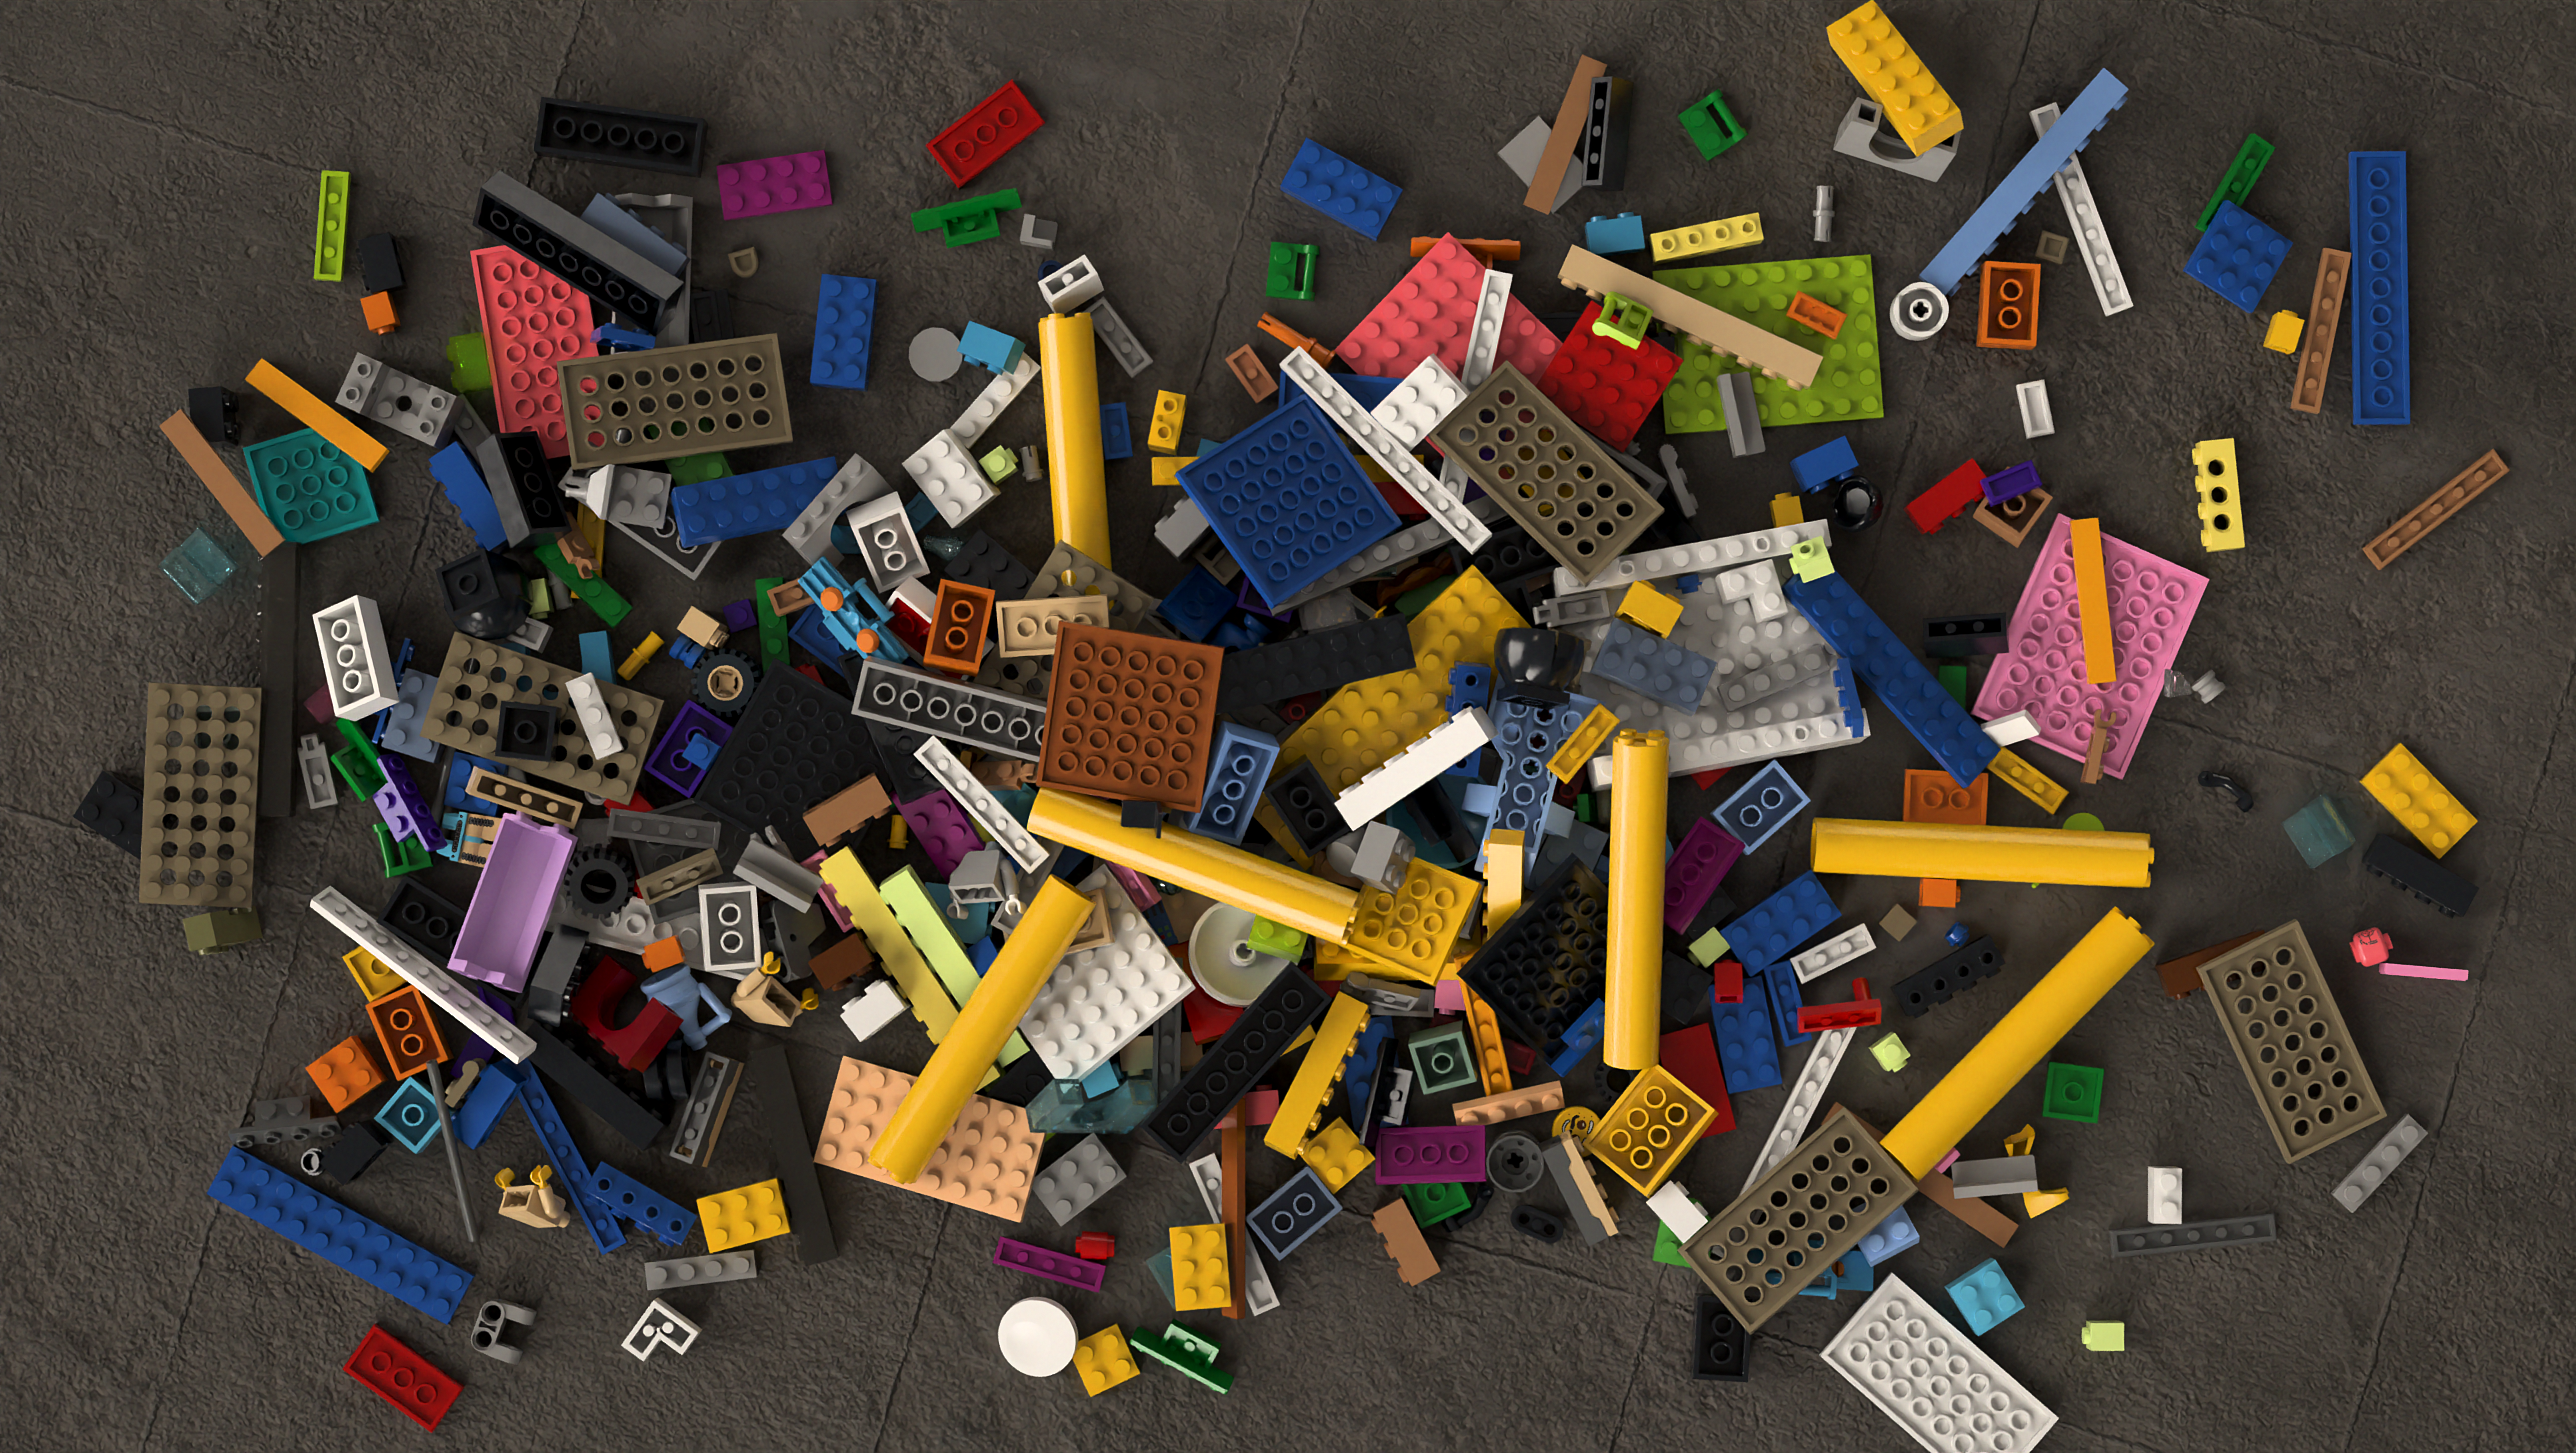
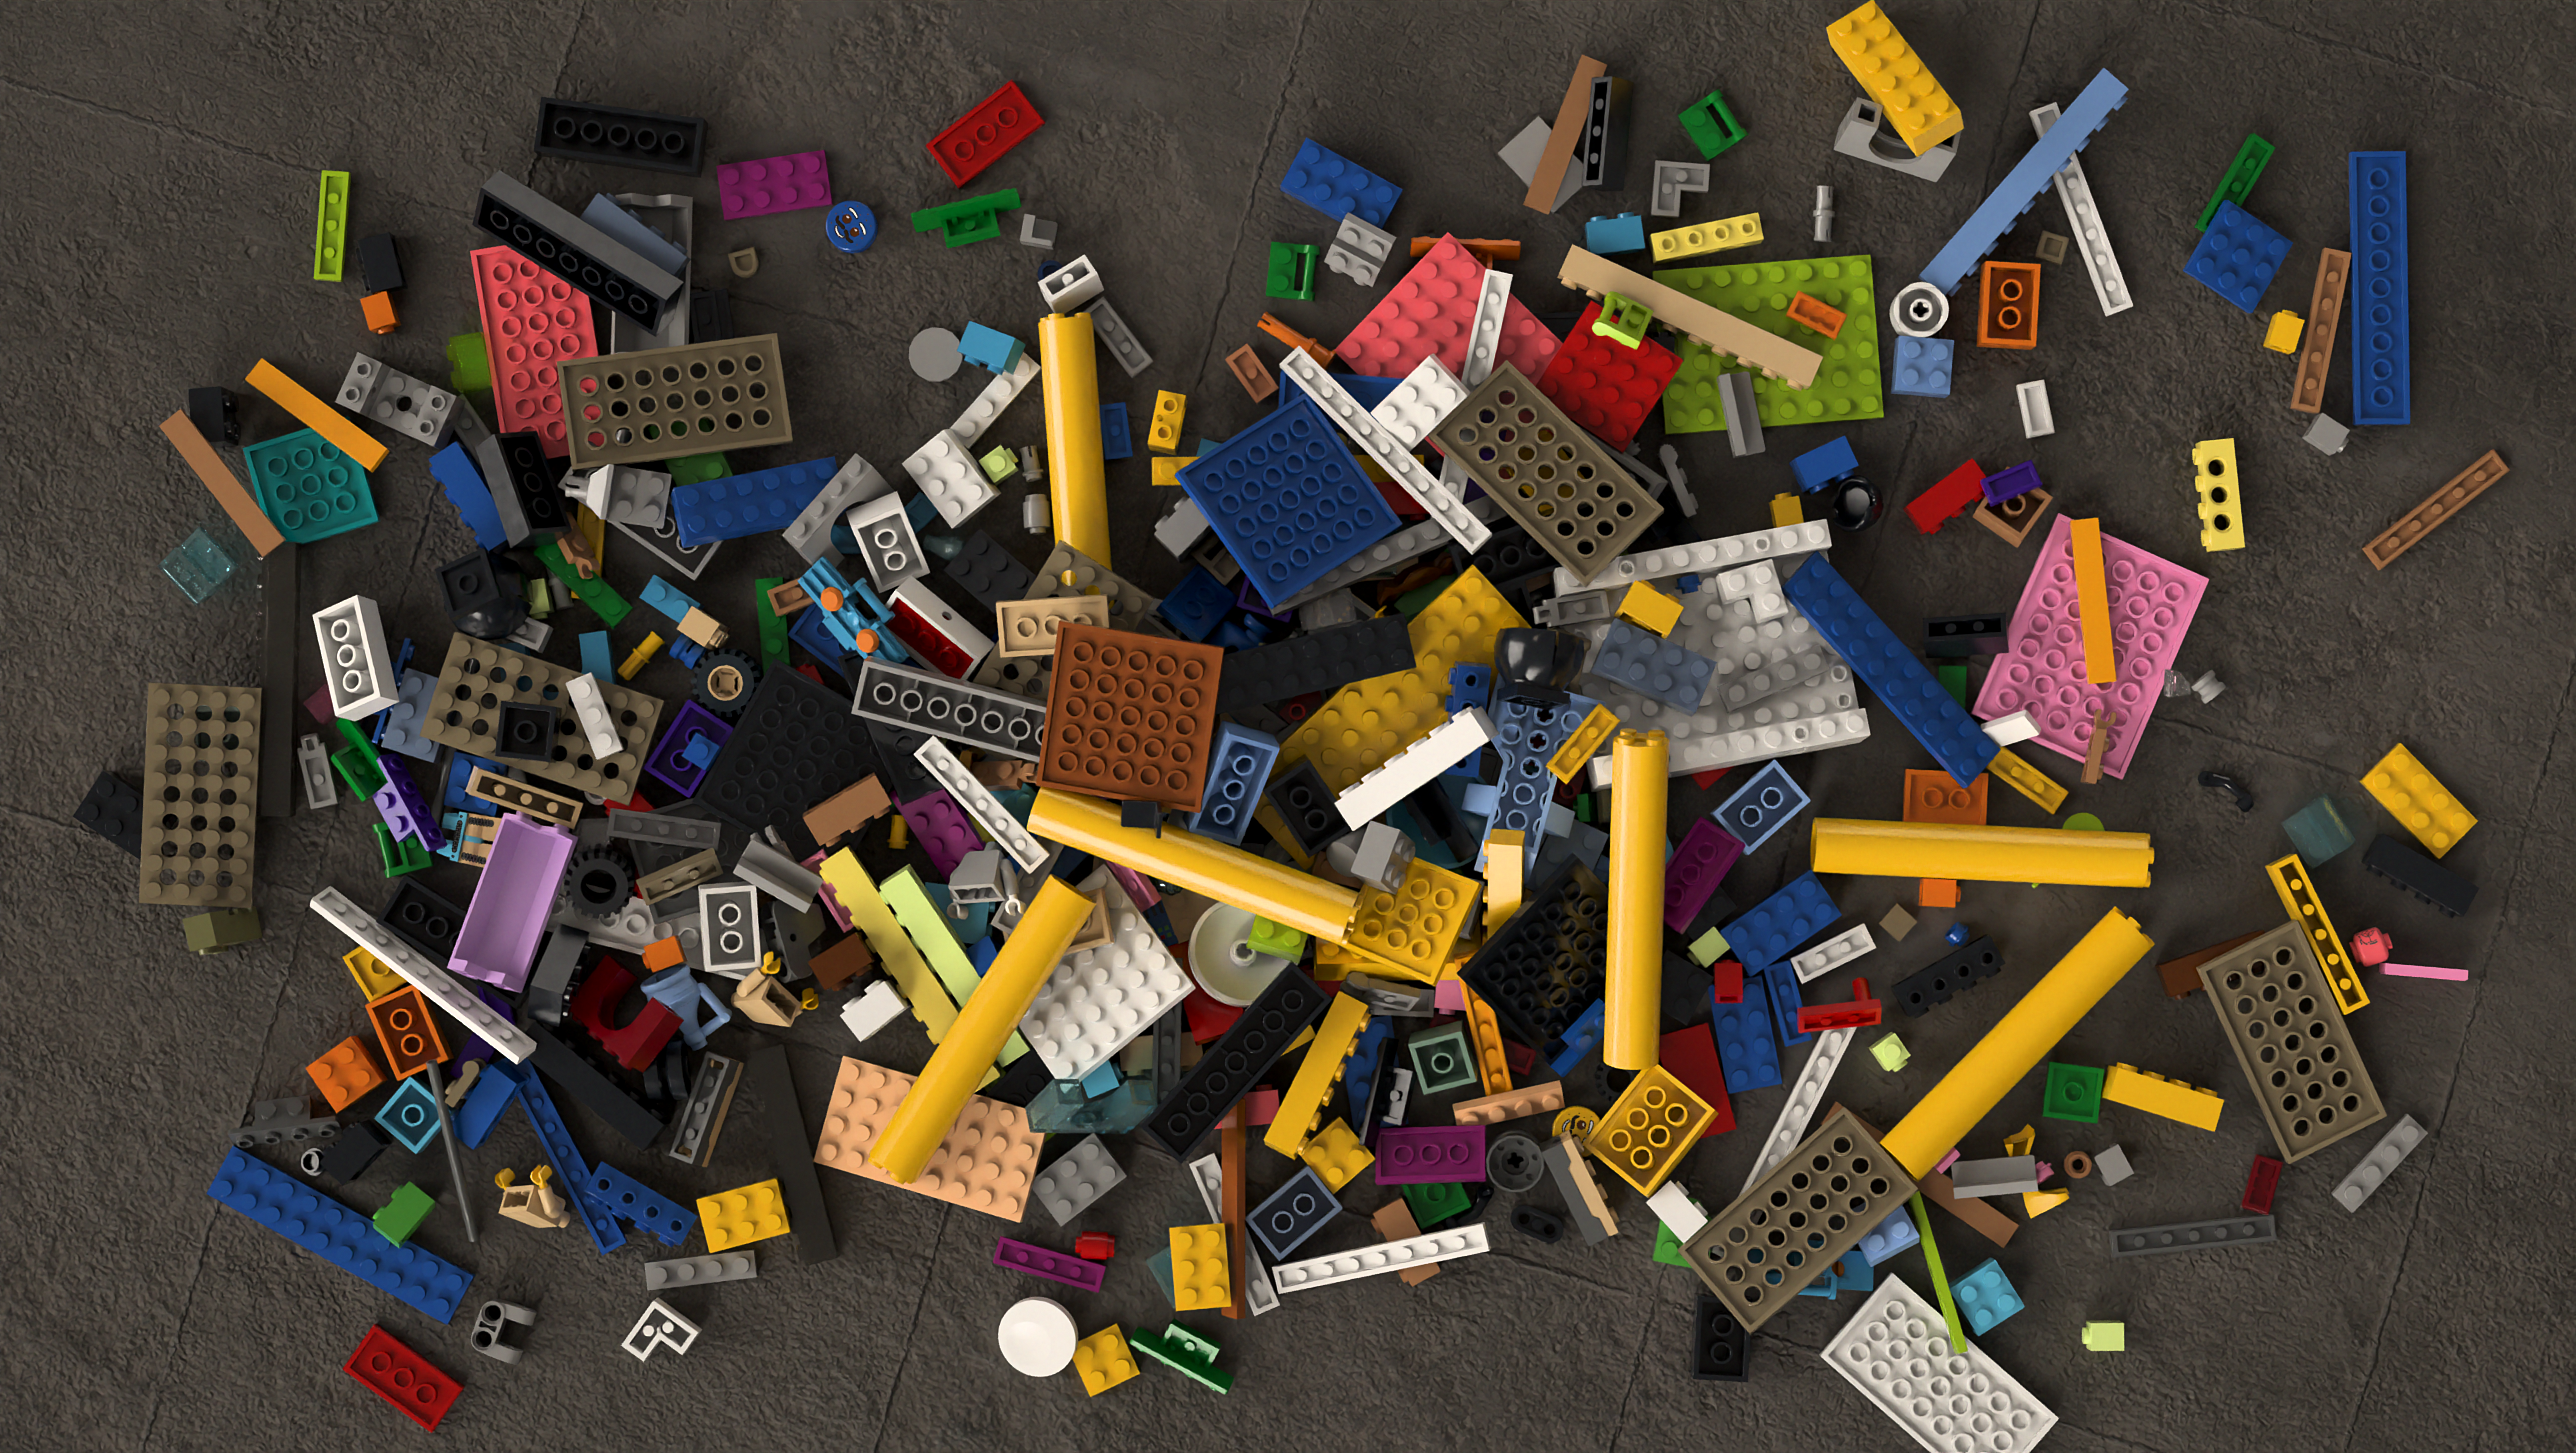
(403, 1214): none -> bright green brick
(613, 336): blue plate -> none
(668, 599): none -> dark azure brick
(740, 616): dark purple plate -> none
(844, 332): blue brick -> none
(851, 226): none -> blue head
(958, 628): orange brick -> none
(1036, 514): none -> light grey brick
(1359, 250): none -> light grey plate
(1381, 1258): none -> white plate
(1670, 180): none -> light grey plate
(1811, 559): yellowish green brick -> none
(1849, 698): blue plate -> none
(1922, 366): none -> medium blue brick
(1937, 1274): none -> lime tile
(2043, 1172): none -> bright pink plate
(2085, 1168): none -> medium nougat plate
(2113, 1165): none -> light grey panel
(2162, 1098): none -> yellow brick
(2165, 1194): white brick -> none
(2261, 1184): none -> dark red plate
(2306, 907): none -> yellow brick
(2326, 434): none -> light grey brick

